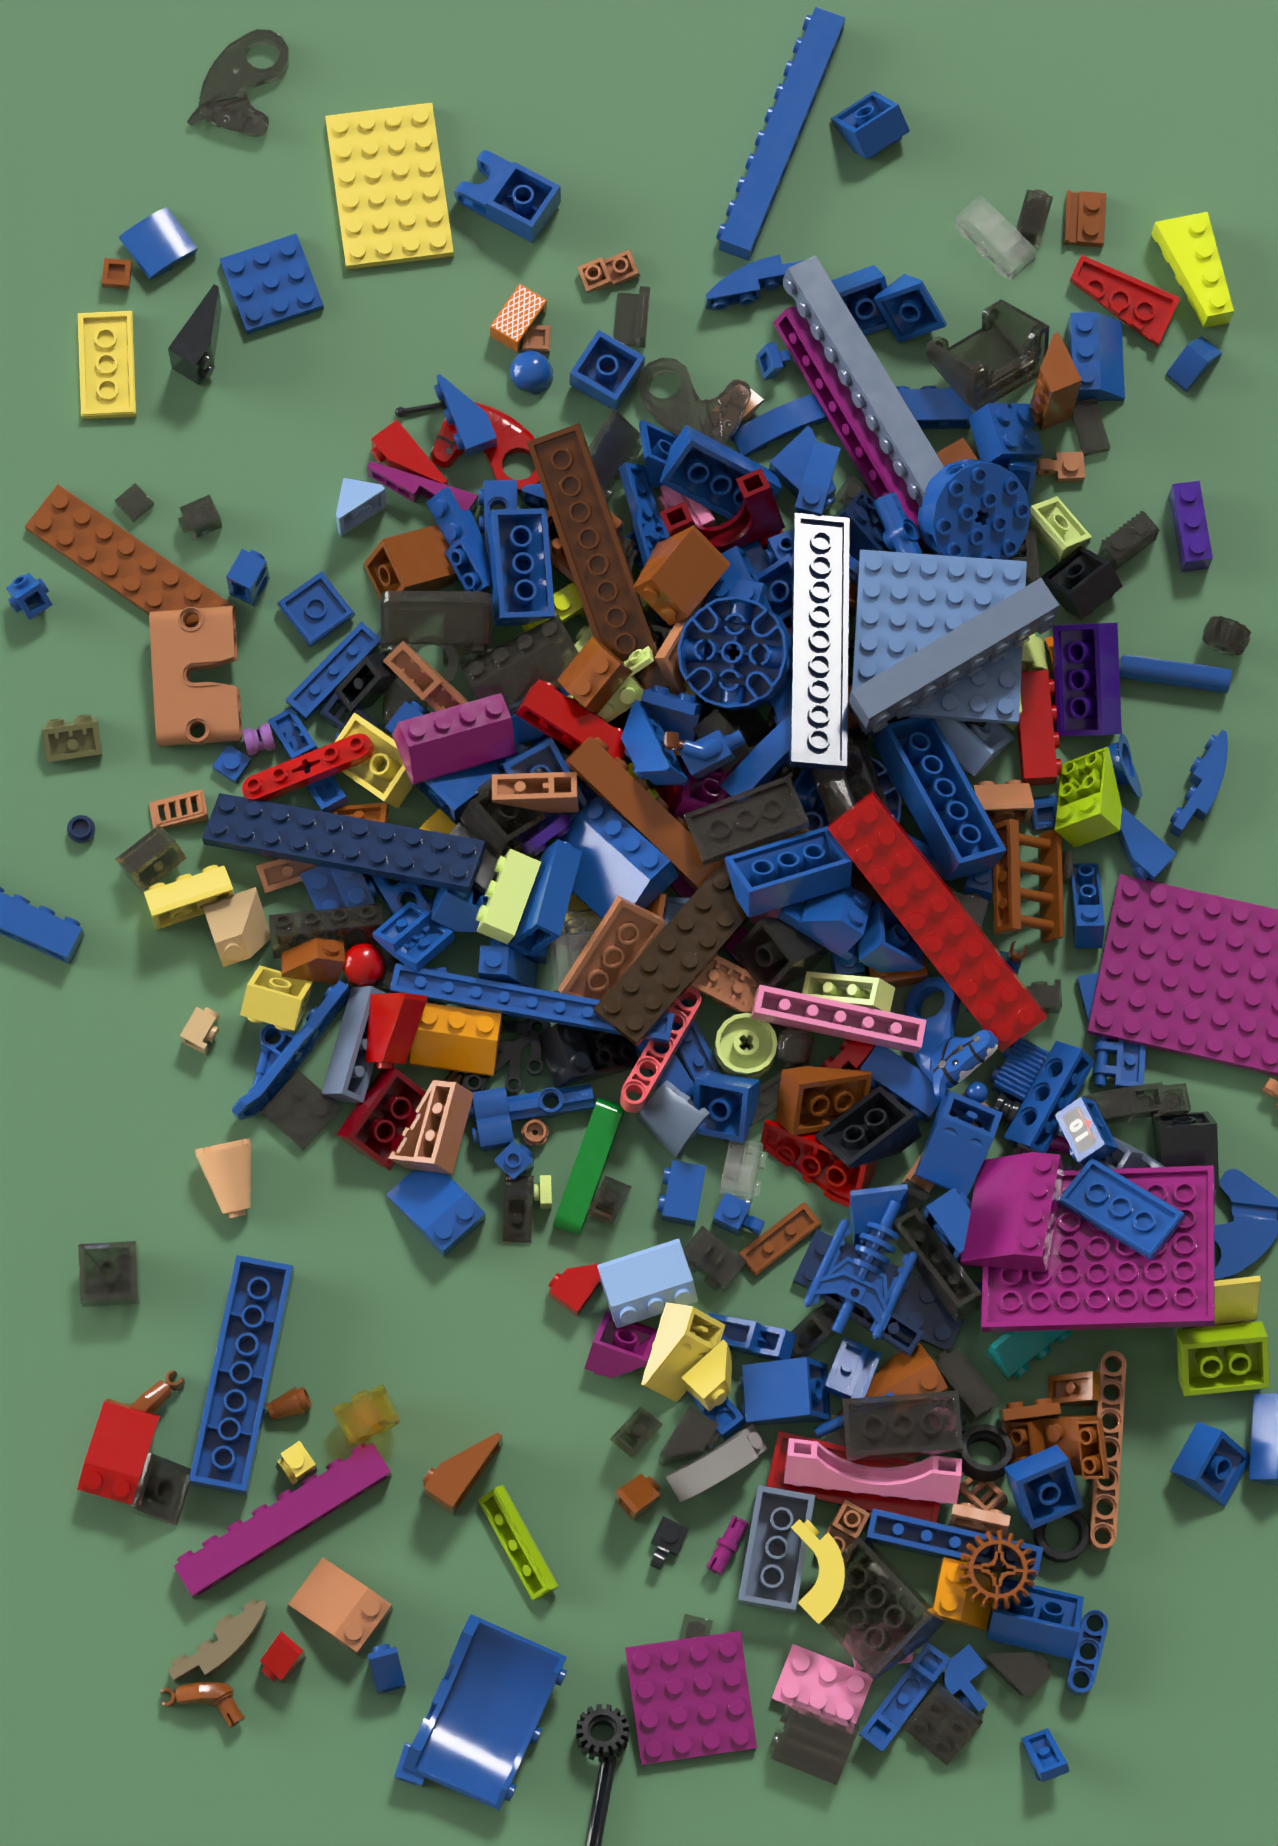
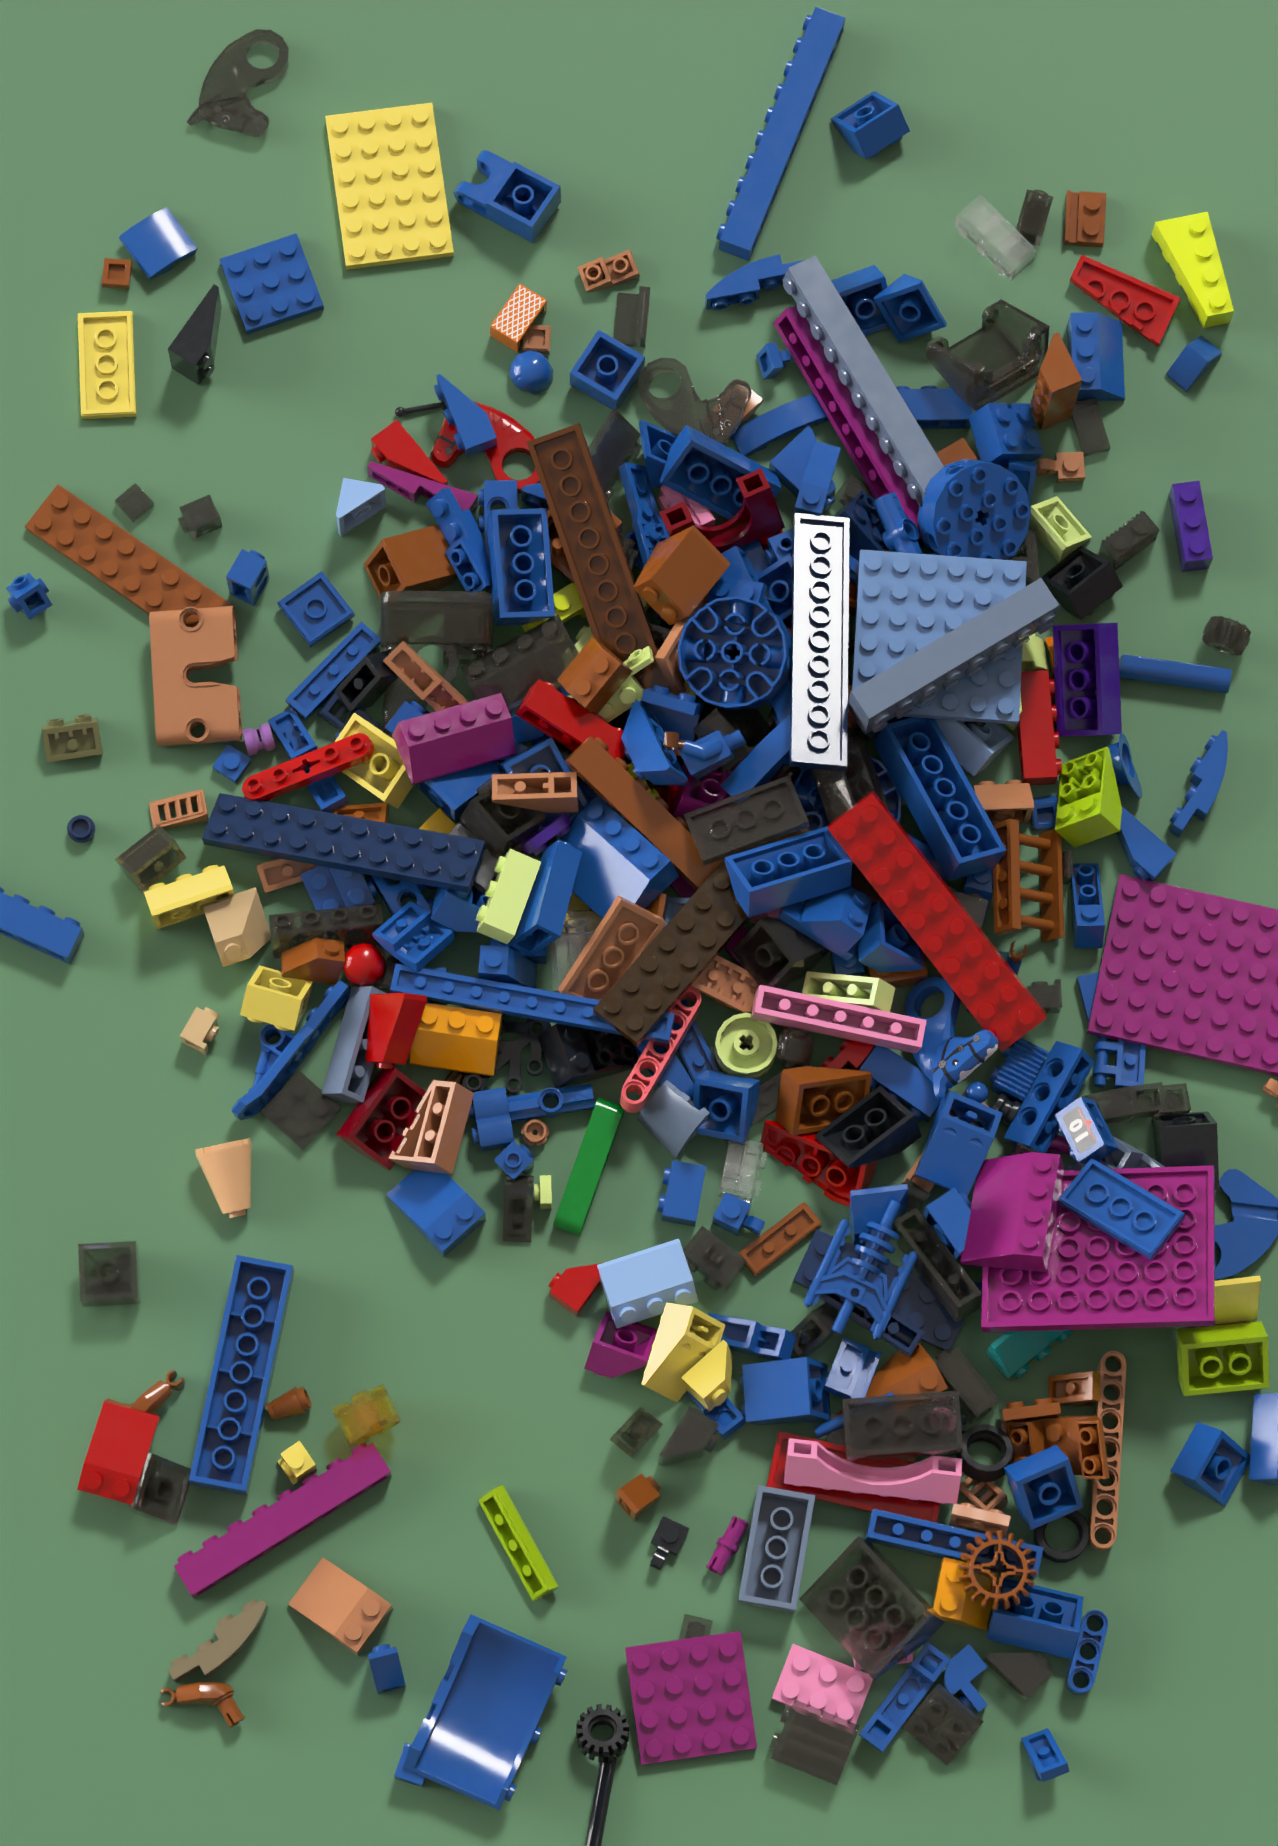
(281, 1658): red slope -> none
(457, 1475): dark orange slope -> none
(609, 1201): clear smoke slope -> none
(717, 1464): light grey arch -> none
(831, 1574): light yellow arch -> none
(847, 1524): nougat slope -> none

